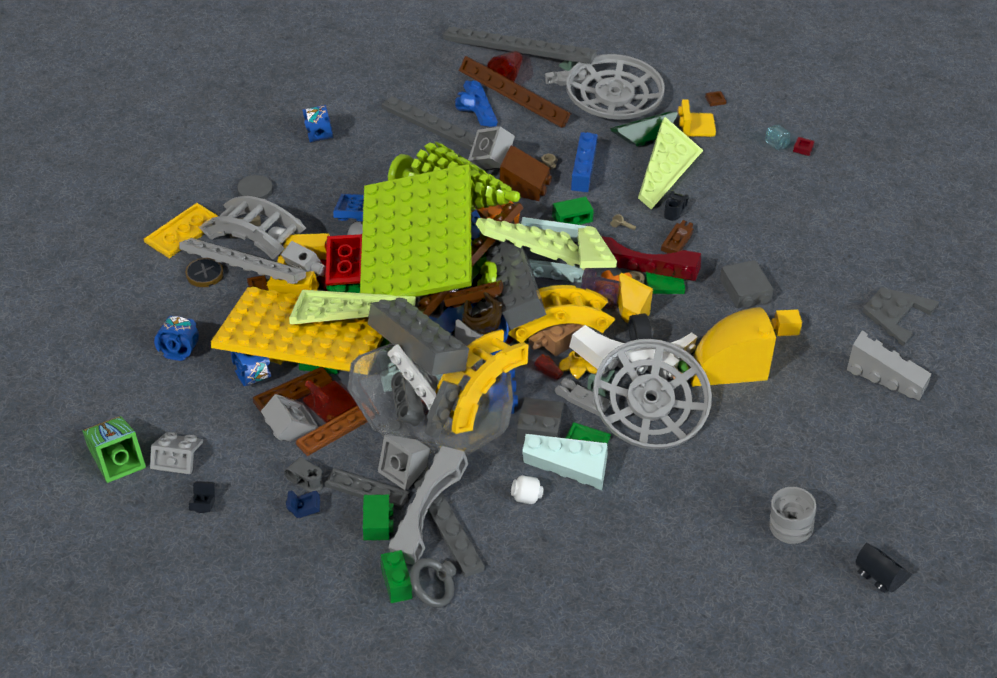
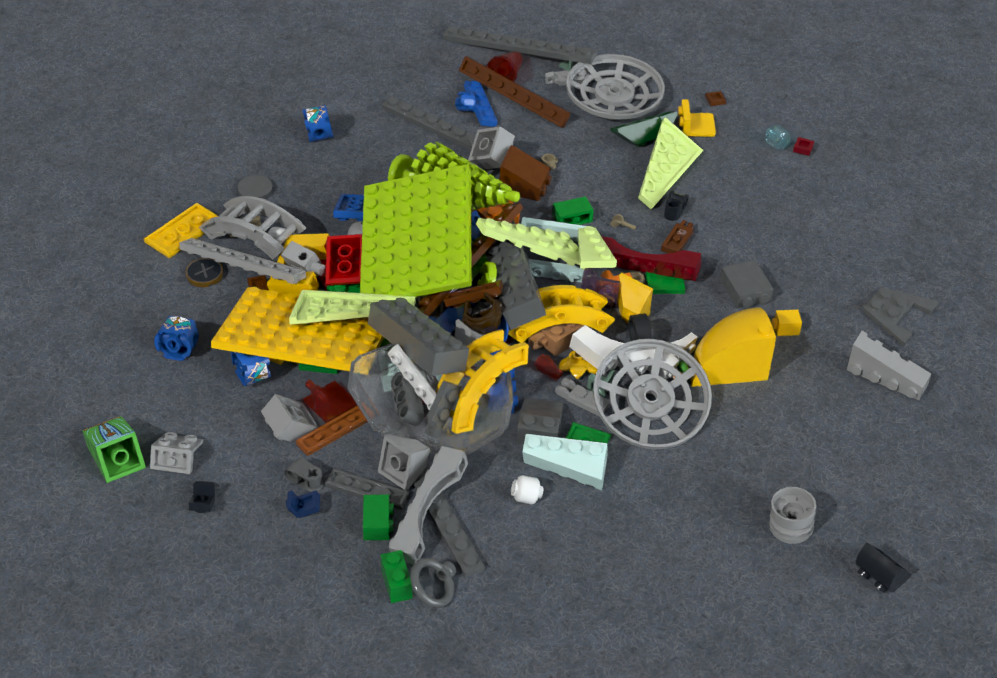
(294, 388): reddish brown plate -> none
(584, 162): blue brick -> none

